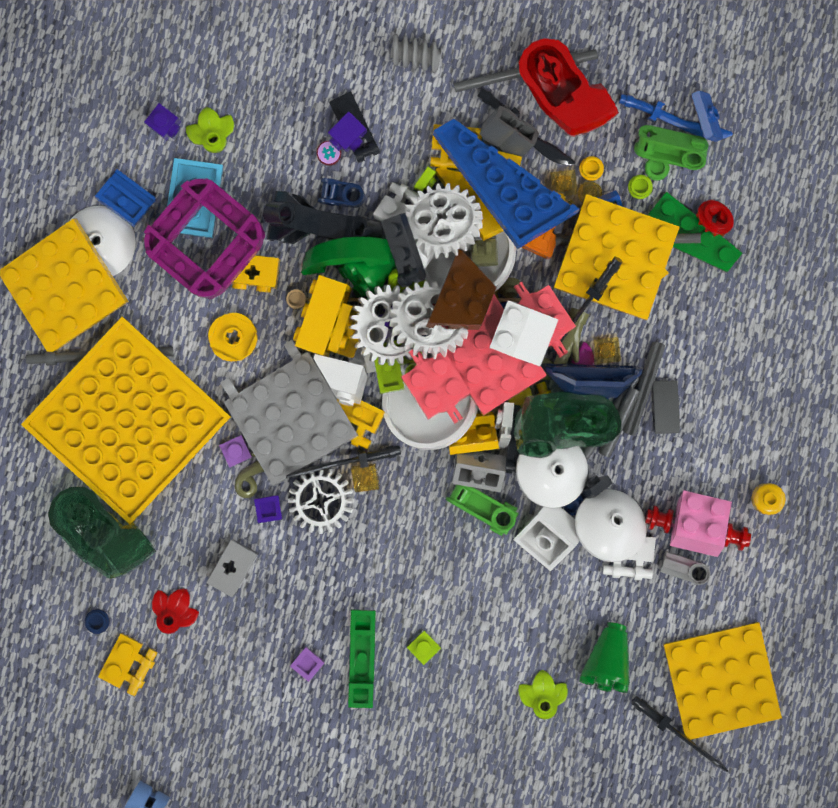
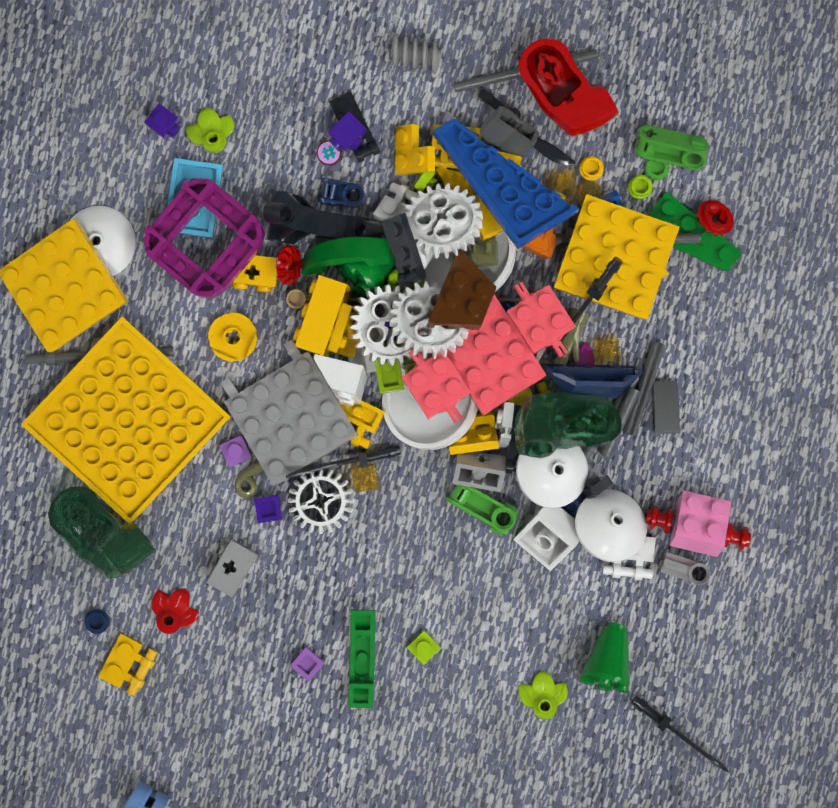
(125, 198): blue plate -> none
(288, 265): none -> red gear
(409, 157): none -> yellow plate
(508, 289): olive plate -> none
(524, 333): white slope -> none
(656, 112): blue sword -> none
(707, 115): blue plate -> none
(722, 681): yellow plate -> none
(768, 499): yellow head -> none

